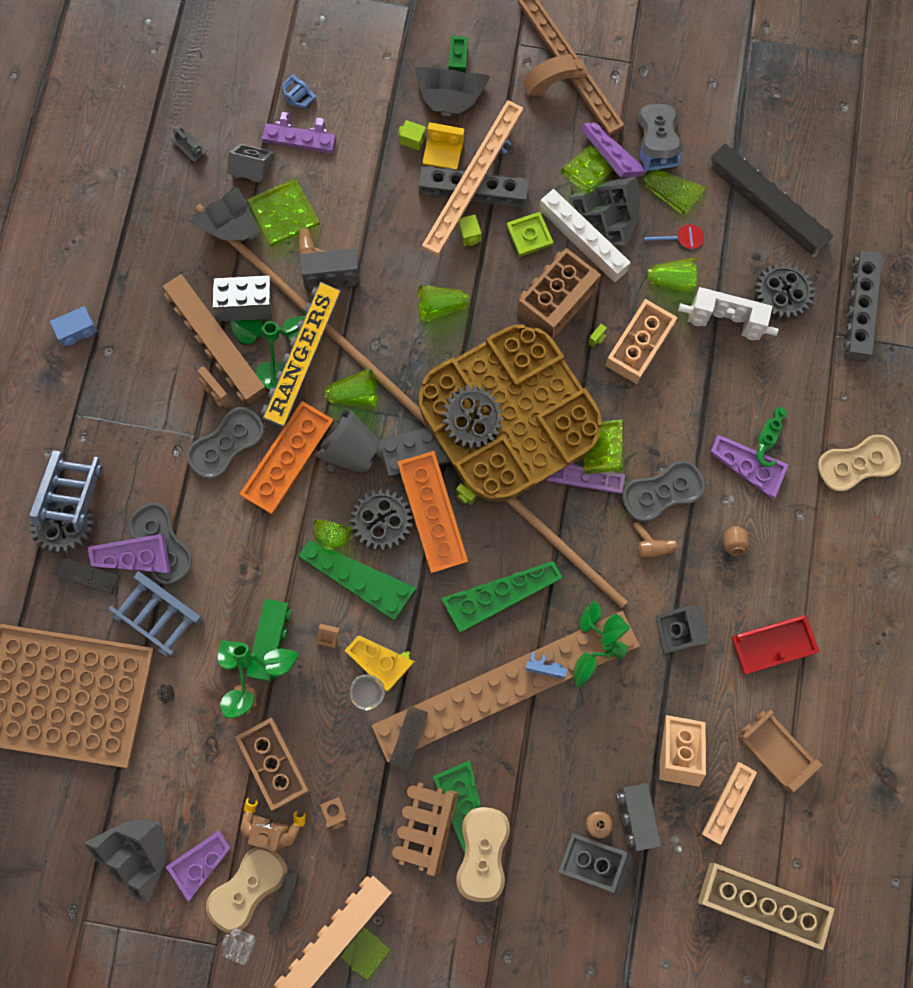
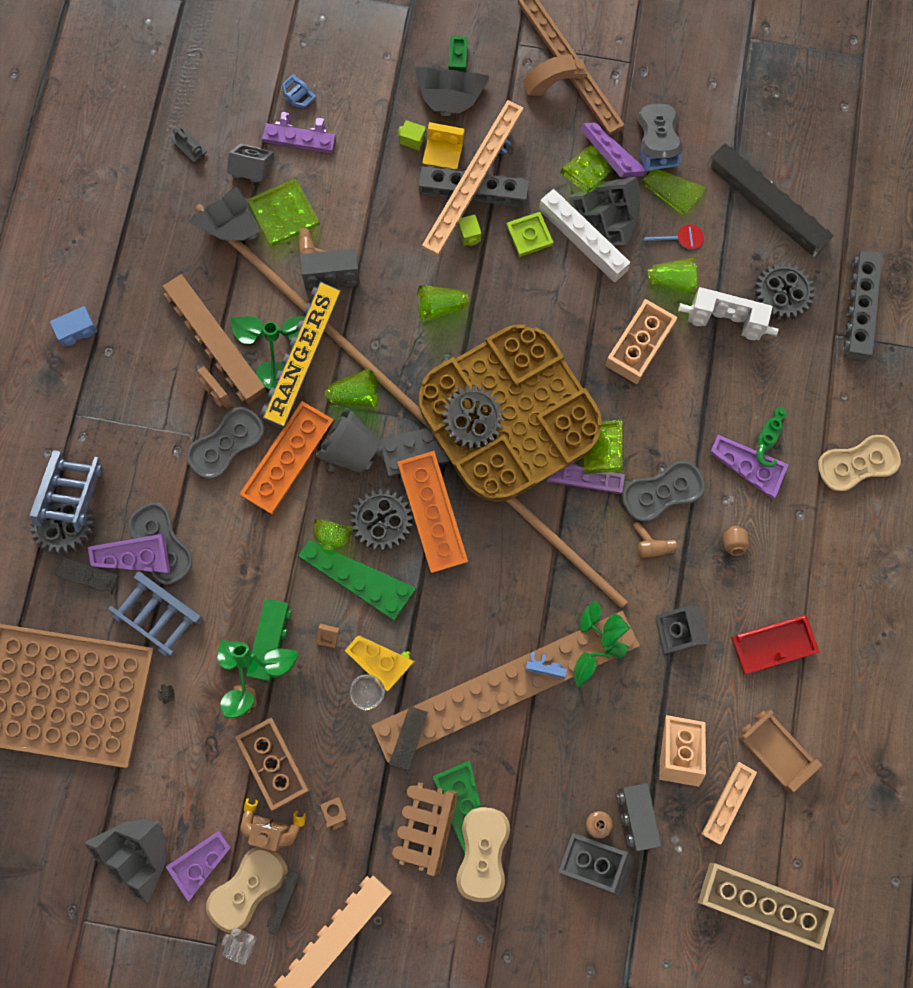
(242, 298): brick -> none
(365, 953): clear neon green piece -> none
(465, 495): lime plate -> none
(486, 600): green wing -> none
(558, 293): medium nougat brick -> none
(598, 336): lime plate -> none

